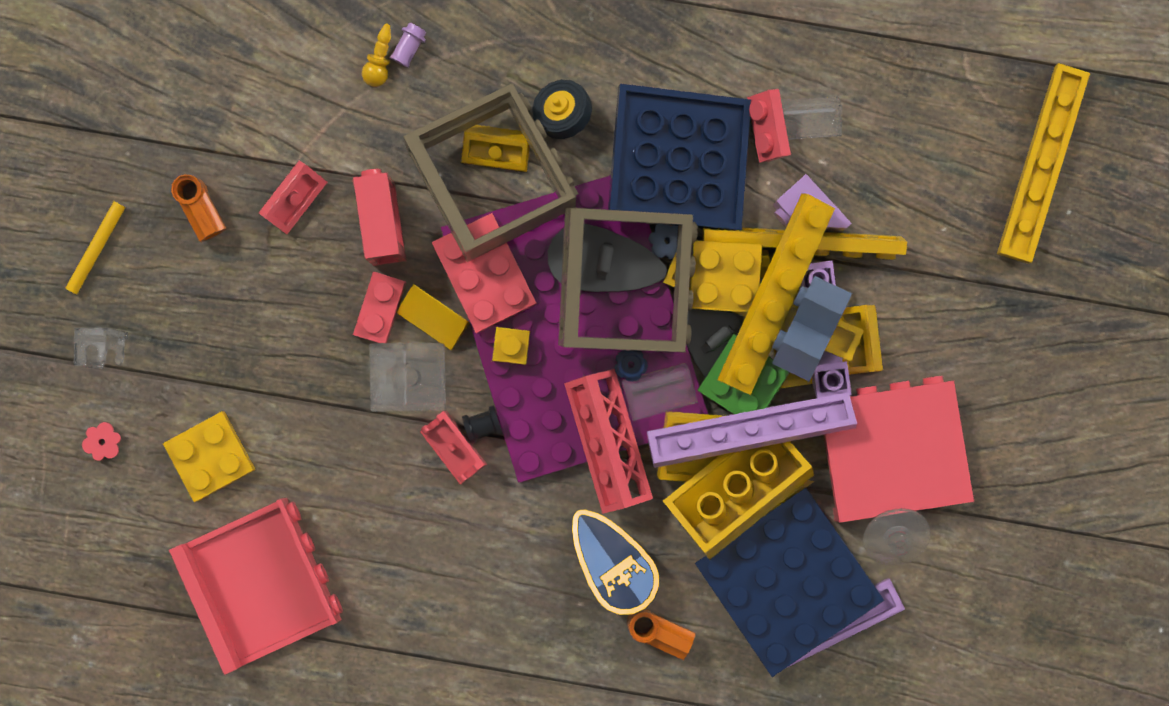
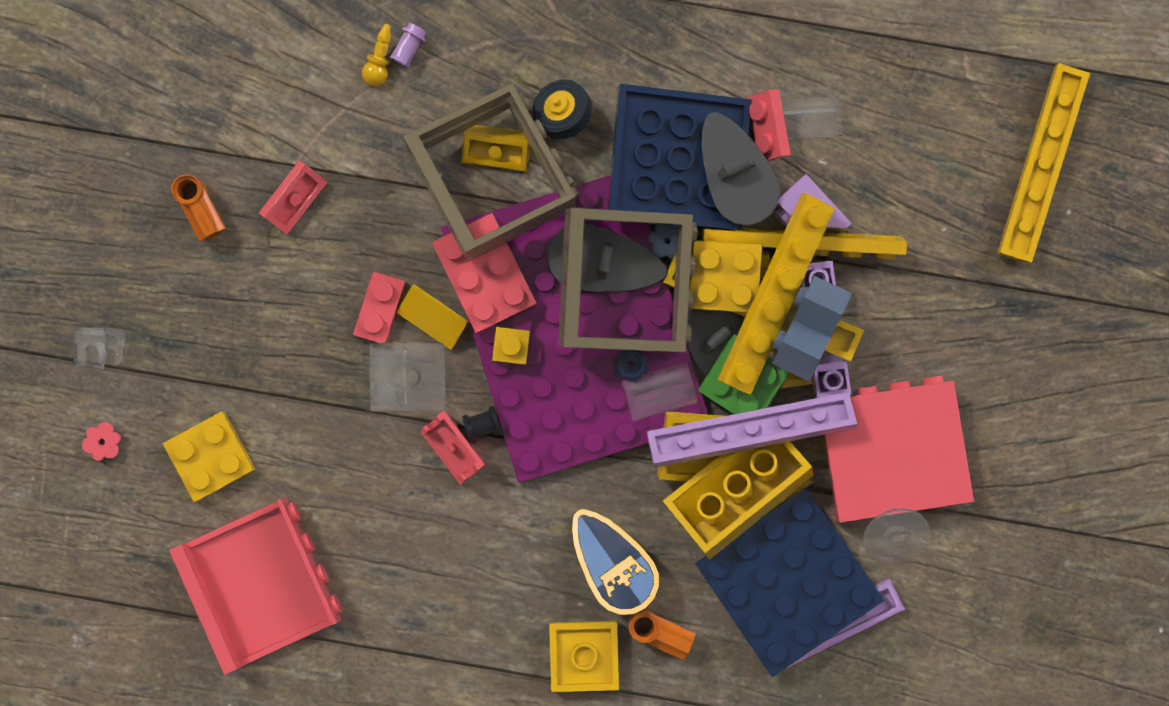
(95, 247): yellow bar -> none
(379, 218): coral window -> none
(584, 656): none -> yellow plate
(603, 442): coral fence -> none
(737, 172): none -> dark grey shield
(868, 352): yellow slope -> none

